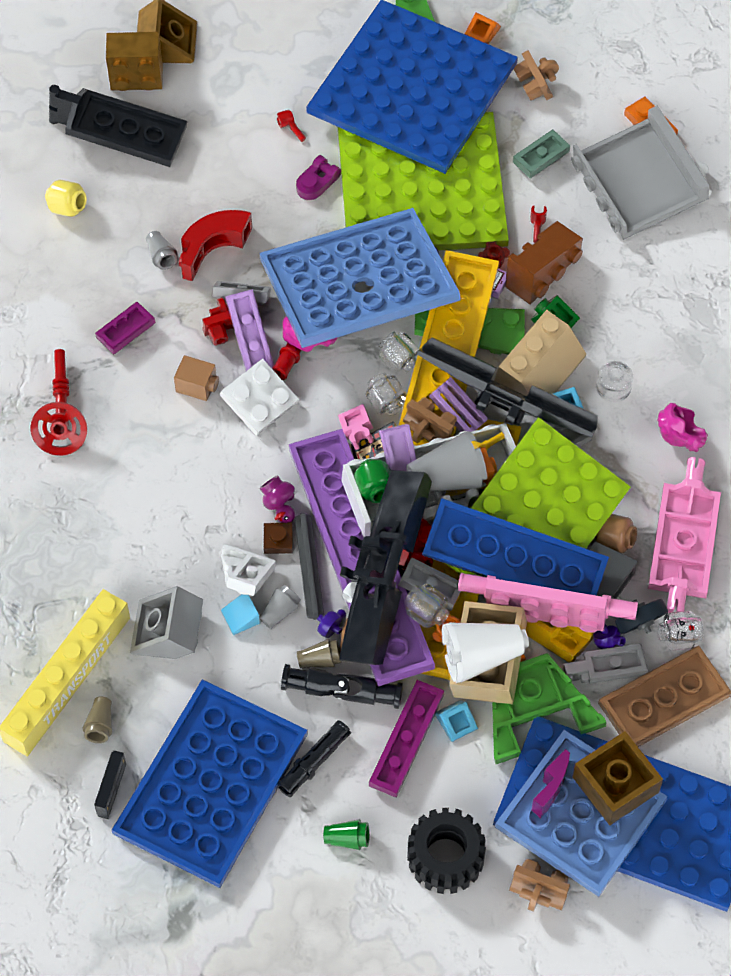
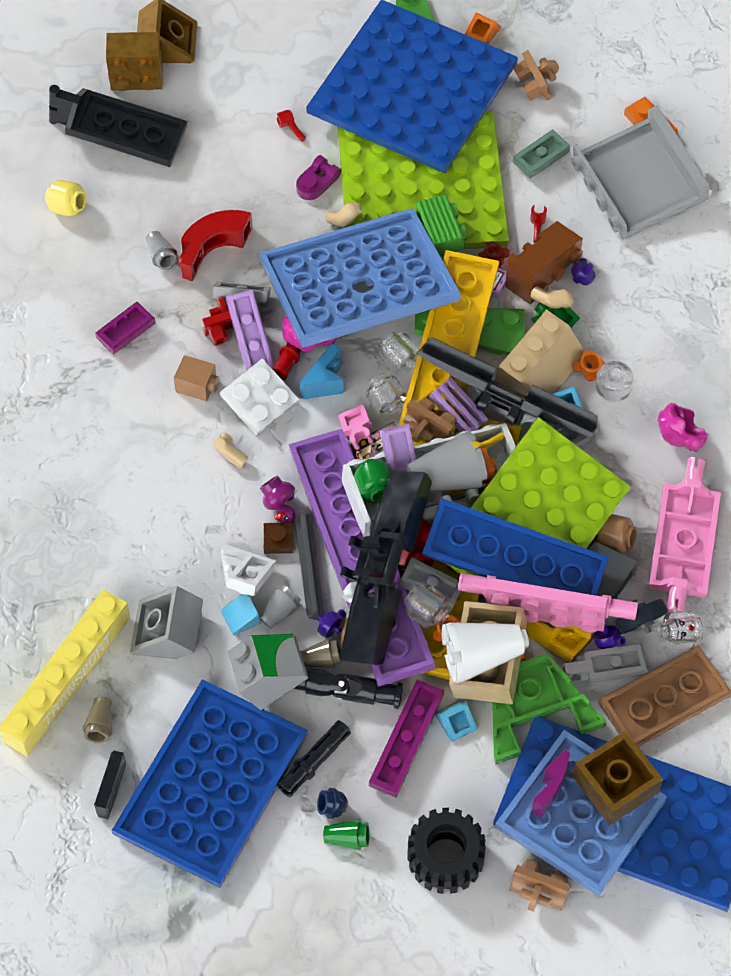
(61, 417): red dish -> none
(224, 447): none -> tan arm
(267, 667): none -> light grey slope
(323, 377): none -> dark azure slope
(331, 803): none -> dark blue plate
(345, 215): none -> tan arm
(441, 223): none -> bright green brick
(552, 299): none -> tan arm
(583, 272): none -> dark purple piece
(591, 358): none -> orange plate

